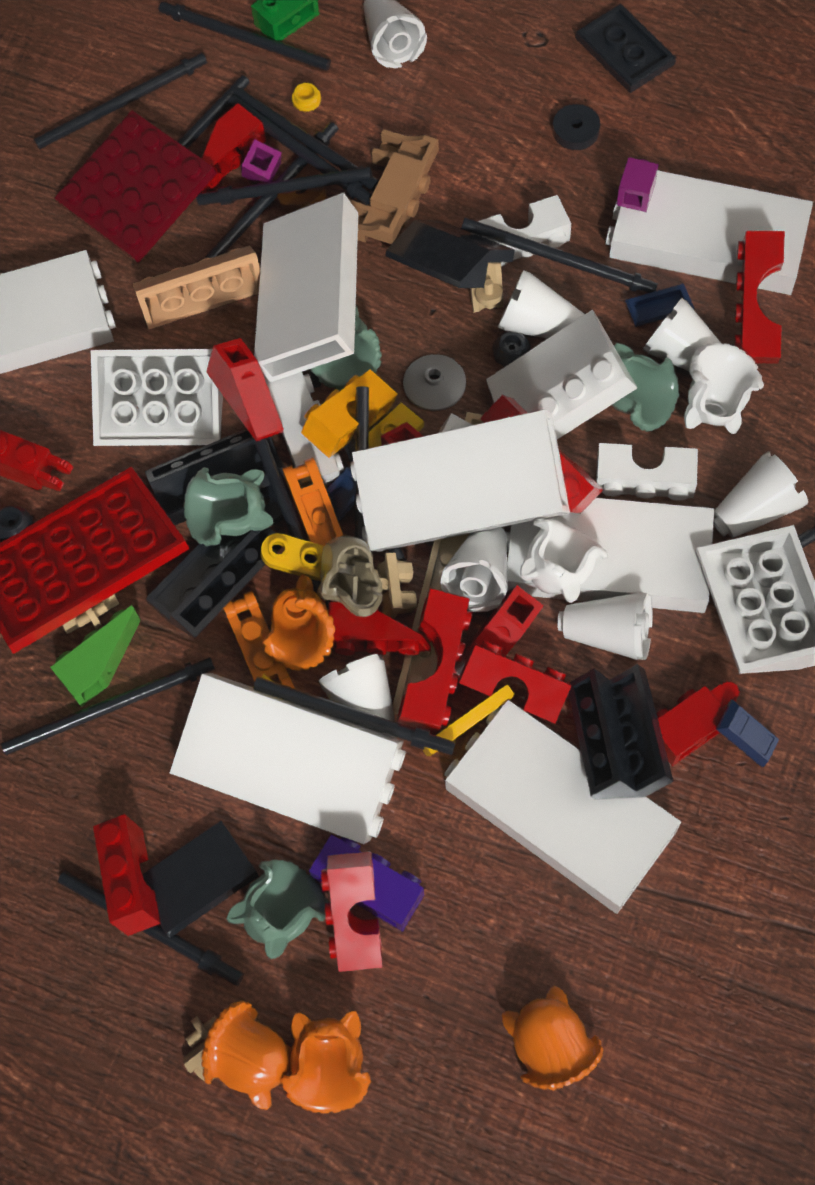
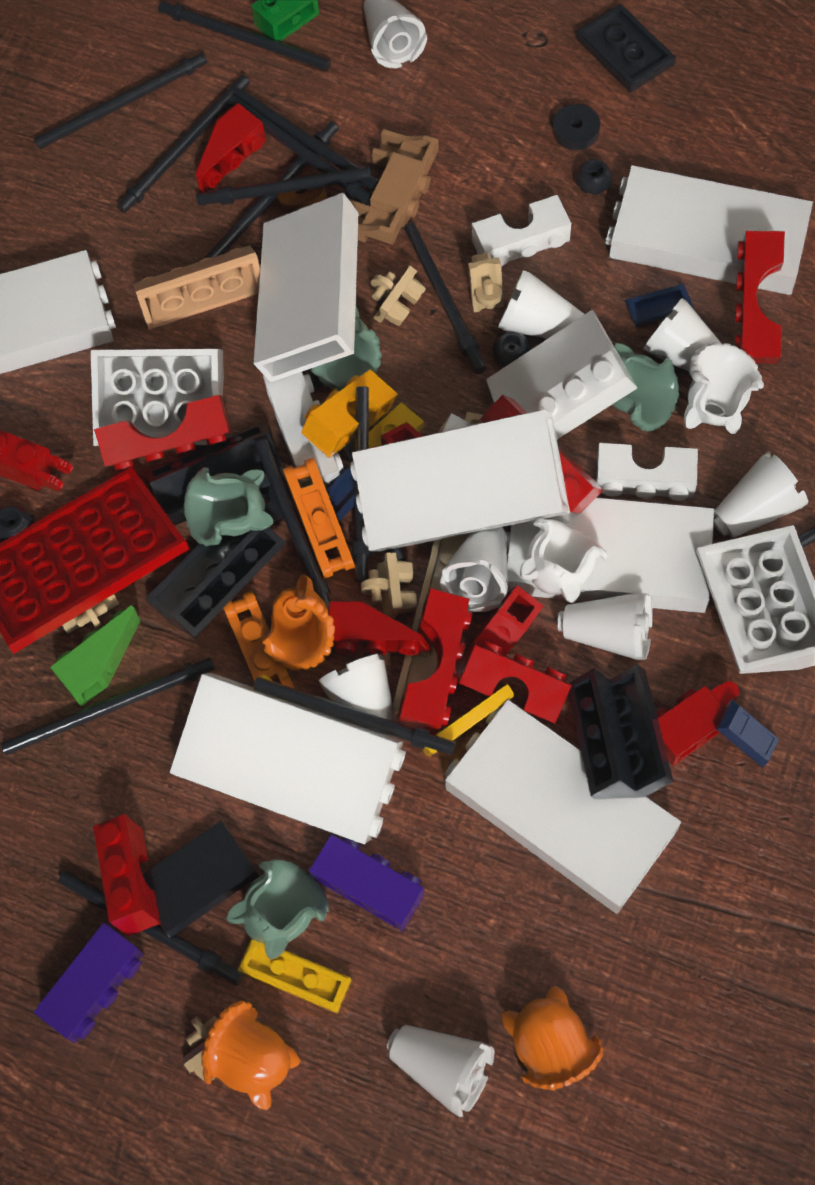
(89, 984): none -> dark purple brick
(124, 442): none -> red arch
(135, 186): dark red plate -> none
(244, 387): red slope -> none
(261, 163): magenta brick -> none
(292, 558): yellow plate -> none
(296, 976): none -> yellow tile
(306, 97): yellow plate -> none
(326, 1064): orange hair -> none
(350, 576): dark tan head -> none
(355, 940): arch -> none
(392, 308): none -> tan hips
(438, 393): light grey dish -> none
(442, 1064): none -> white cone
(448, 253): black slope -> none
(467, 341): none -> black bar
(593, 184): none -> black plate
(633, 281): black bar -> none
(637, 184): magenta brick -> none

